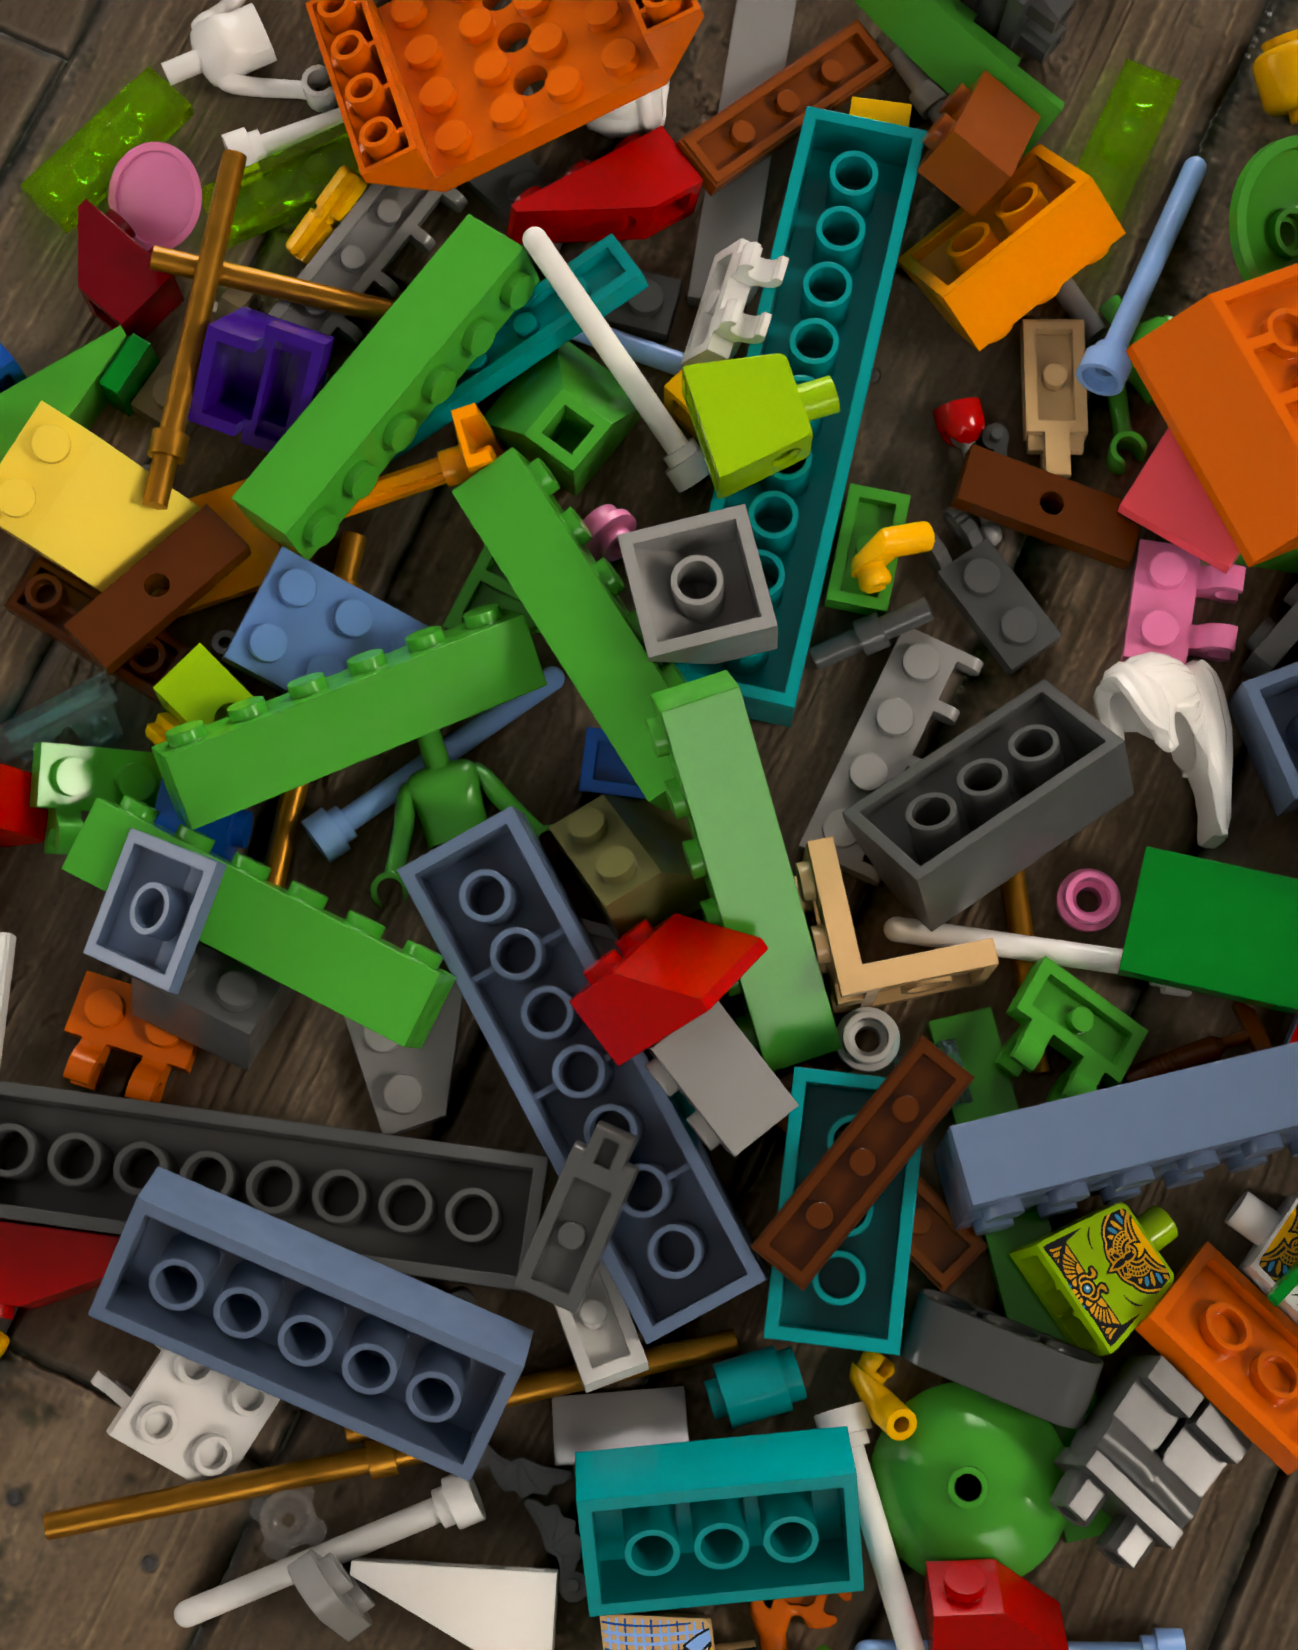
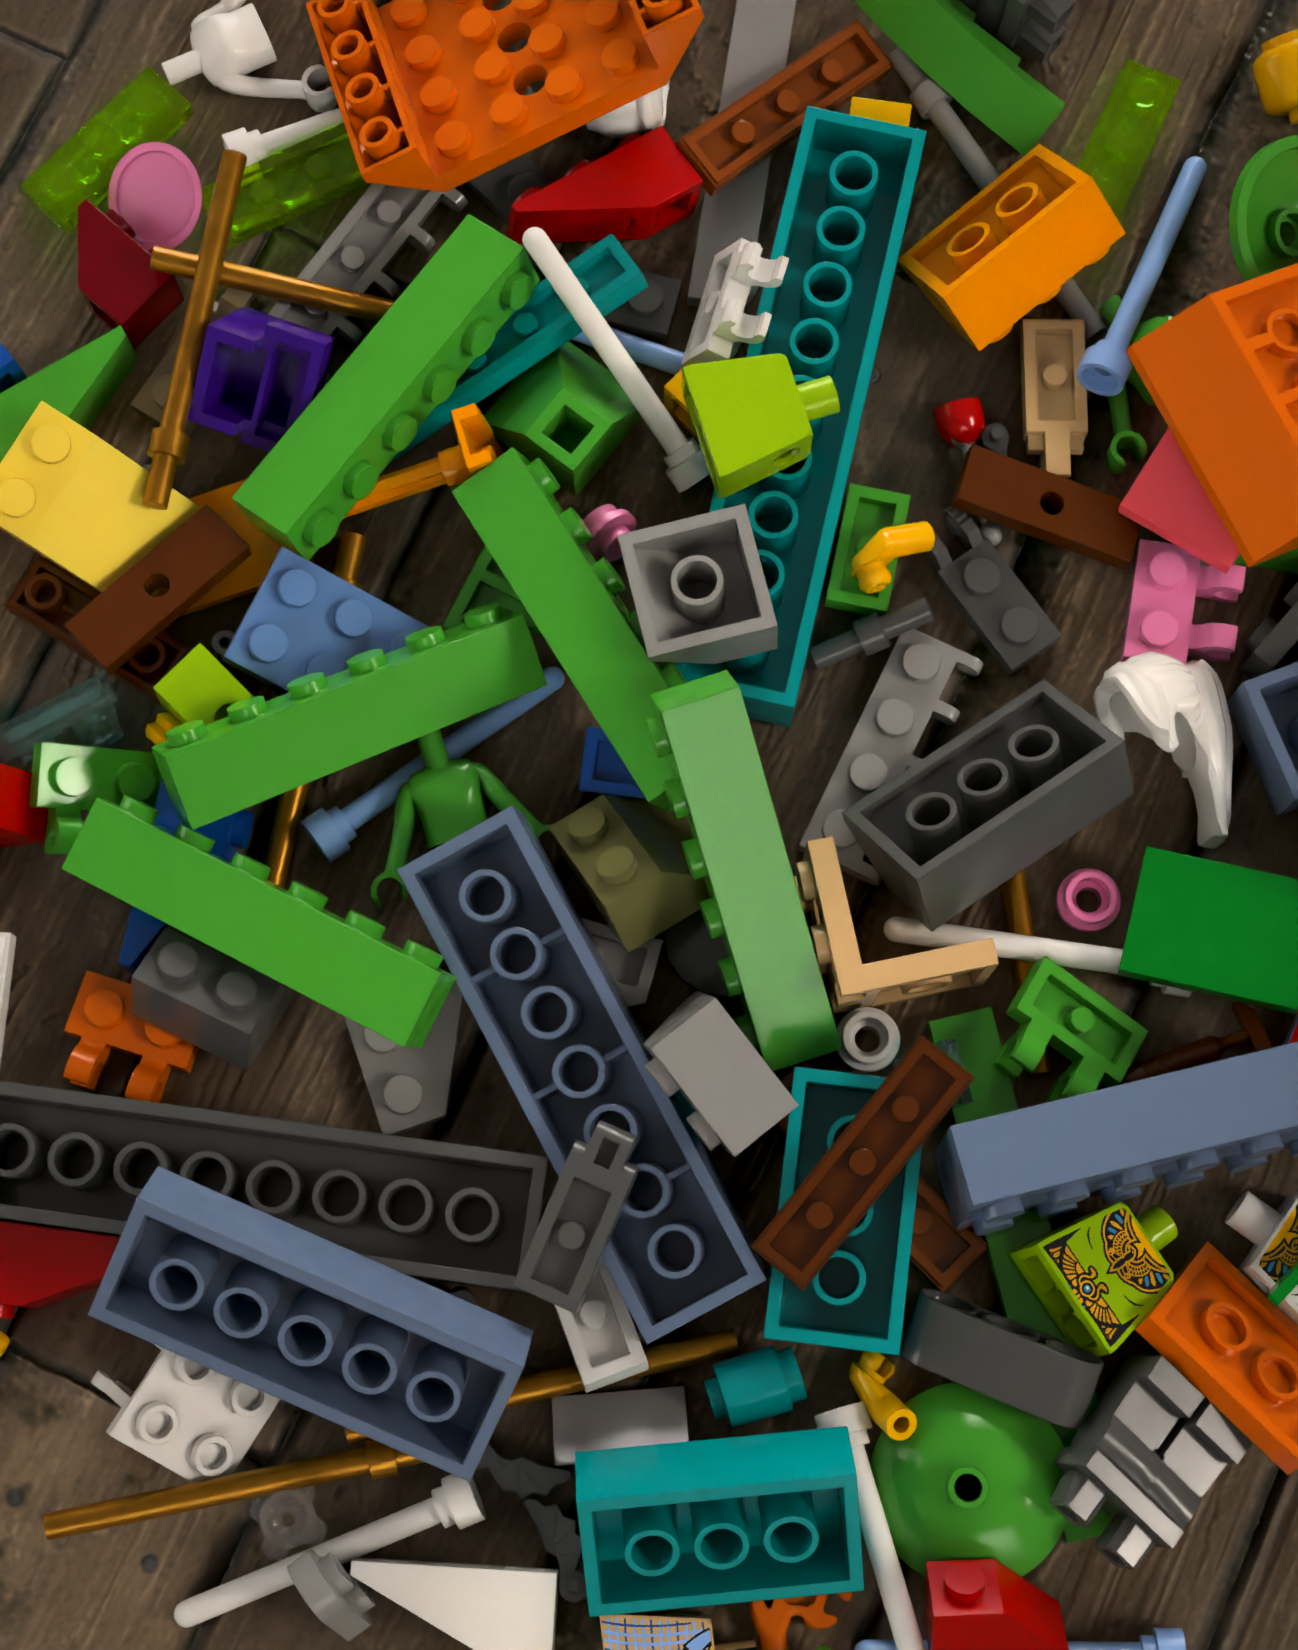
(128, 372): green tile -> none
(155, 910): sand blue slope -> none
(332, 206): yellow piece -> none
(661, 981): red slope -> none
(977, 141): dark orange brick -> none

